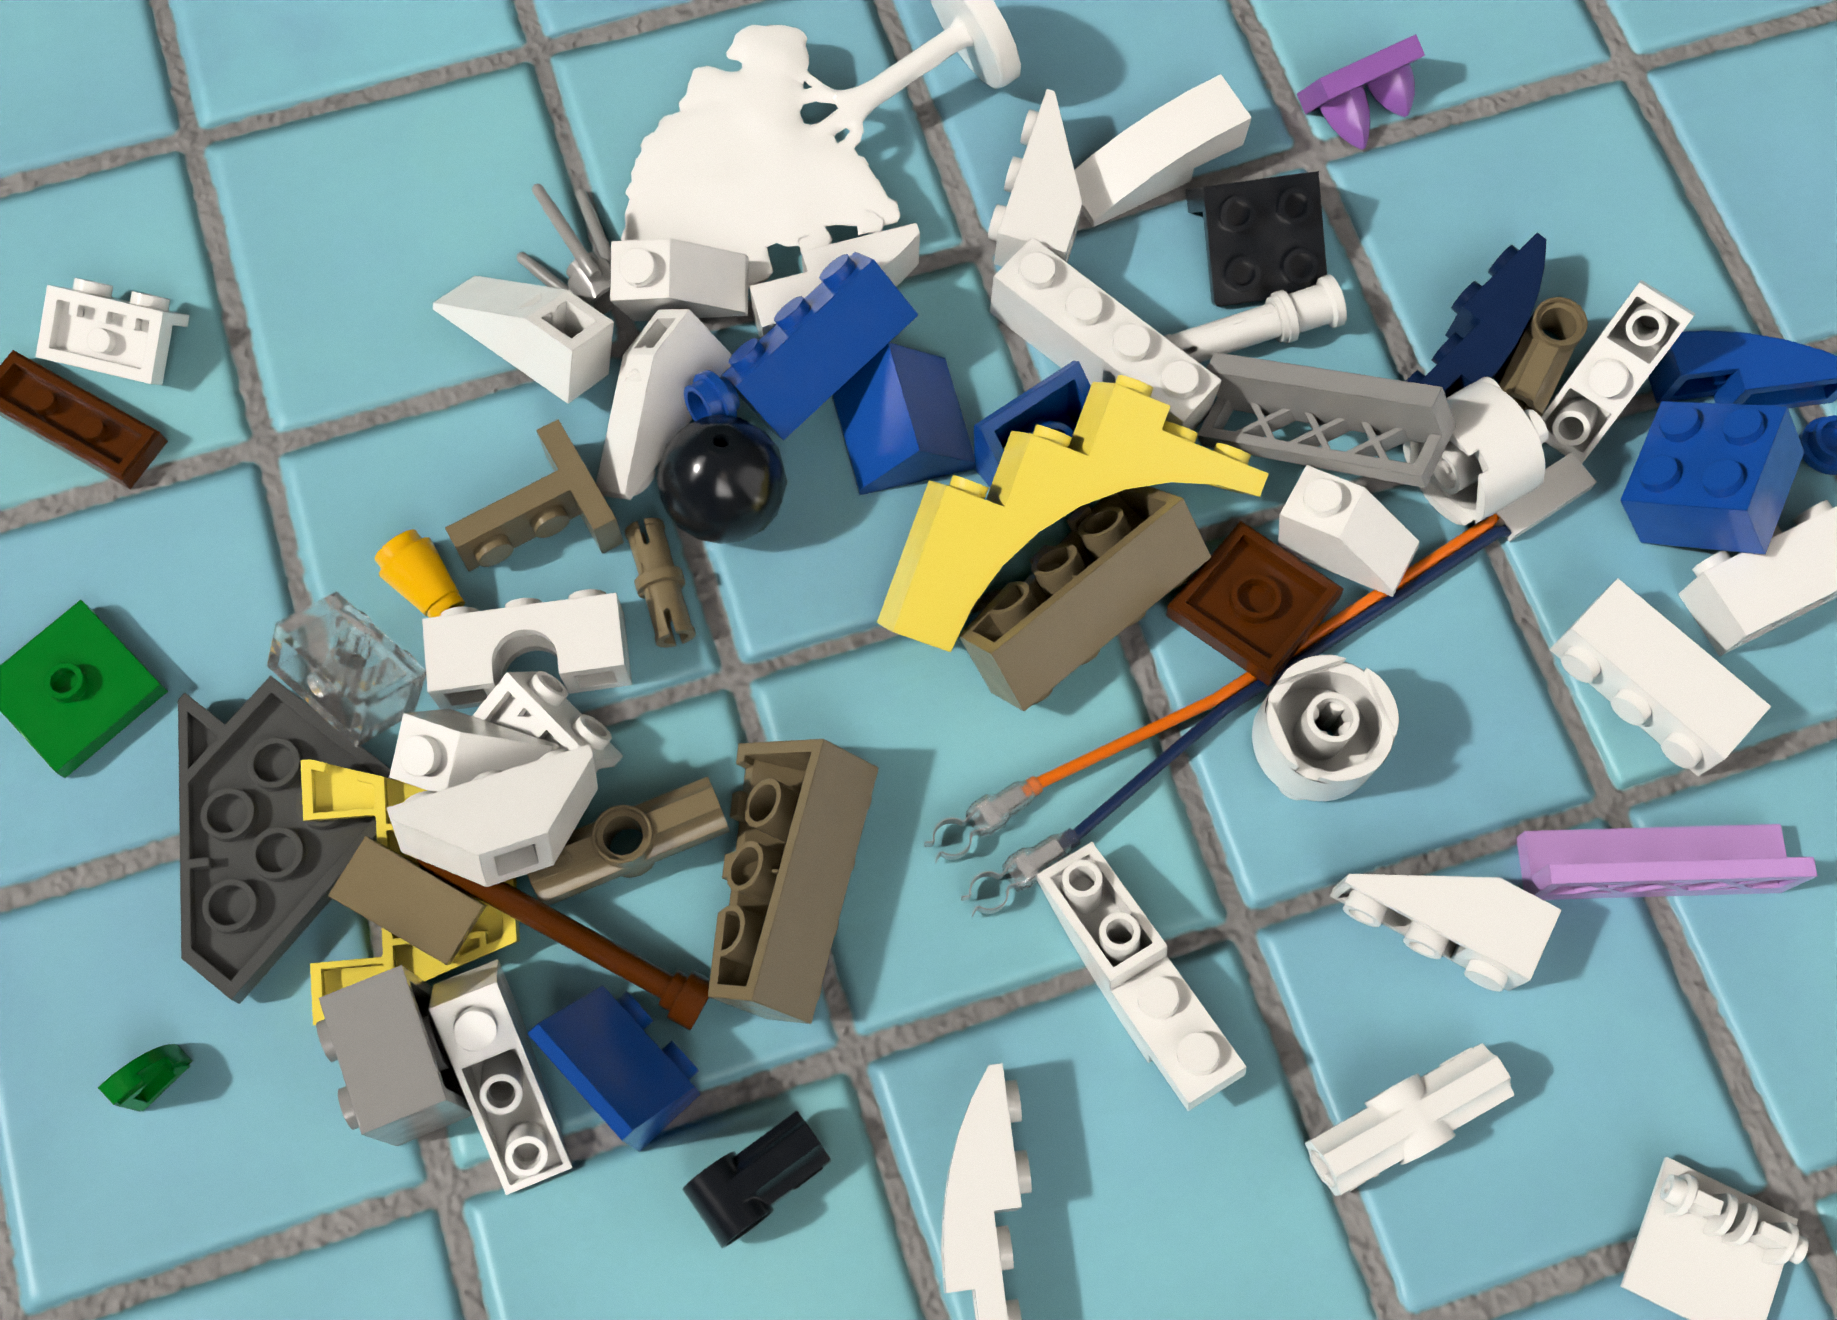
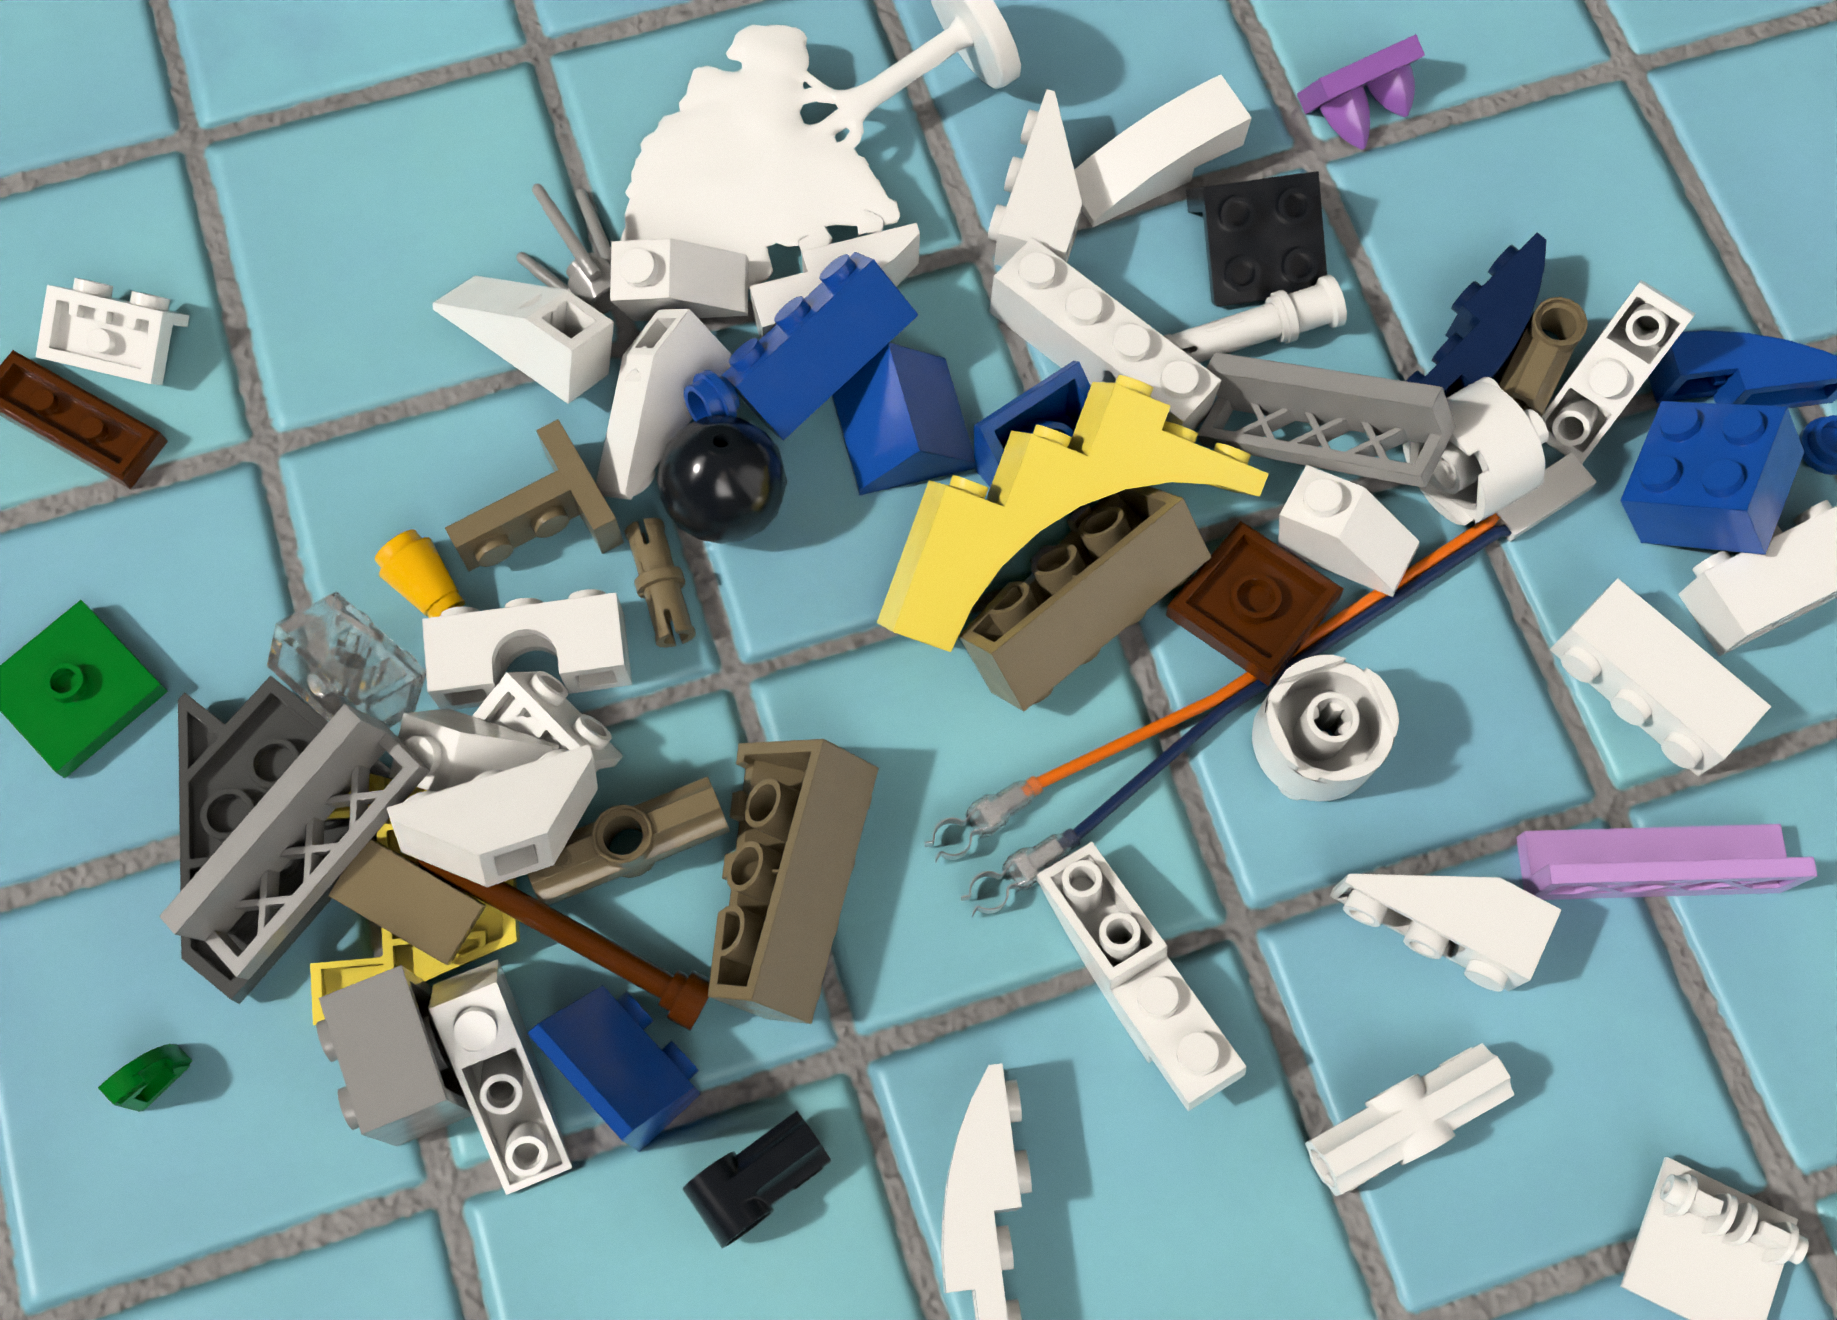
(277, 829): none -> light grey fence

